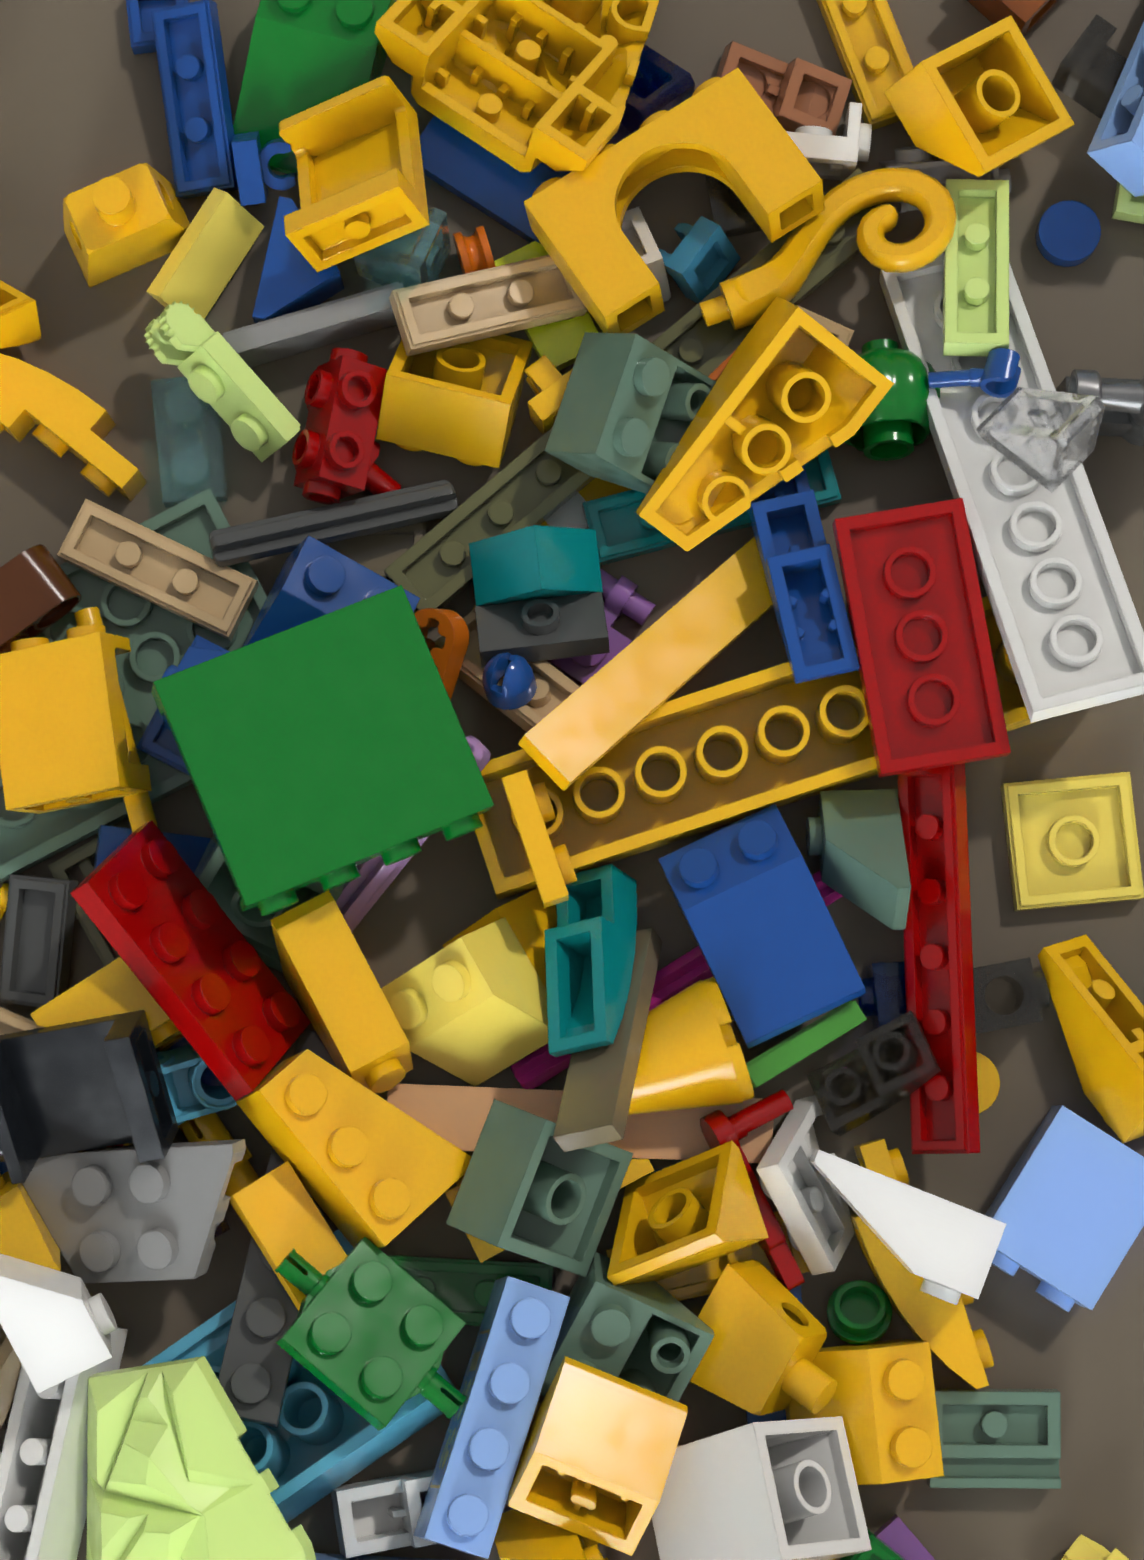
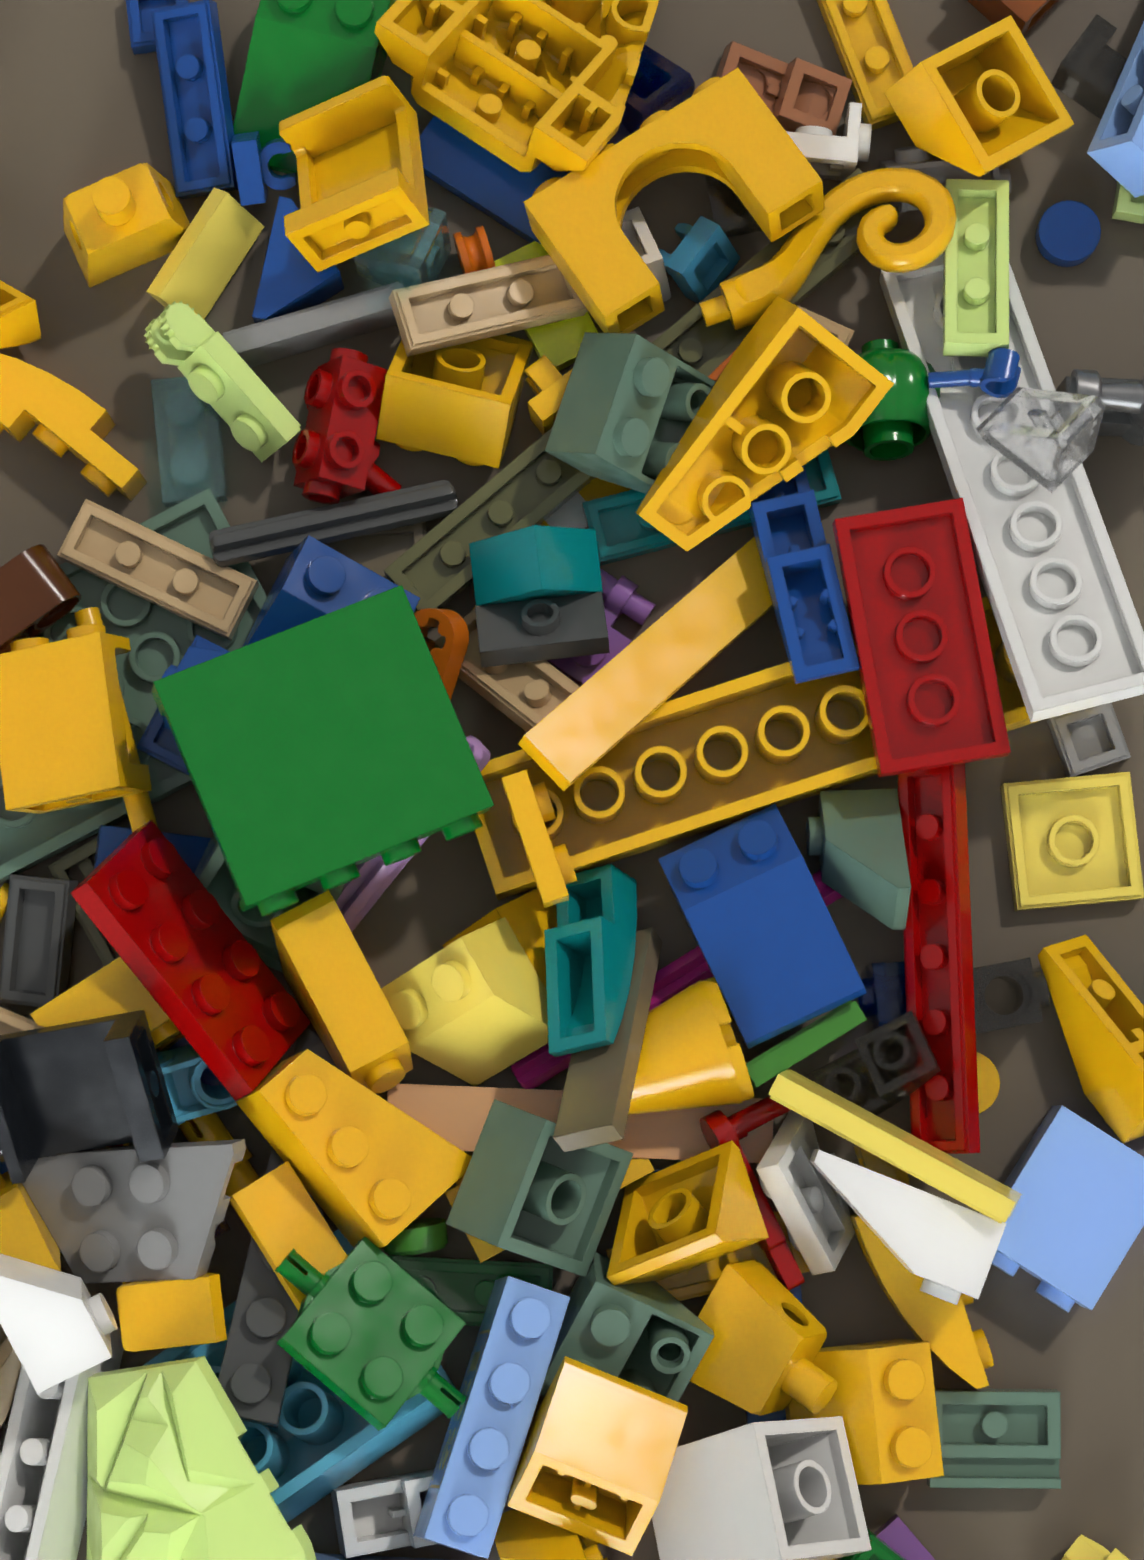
(171, 1313): none -> yellow slope
(420, 1237): none -> bright green tile
(518, 681): blue hinge -> none
(859, 1312): green plate -> none
(894, 1145): none -> light yellow tile
(1088, 739): none -> light grey tile

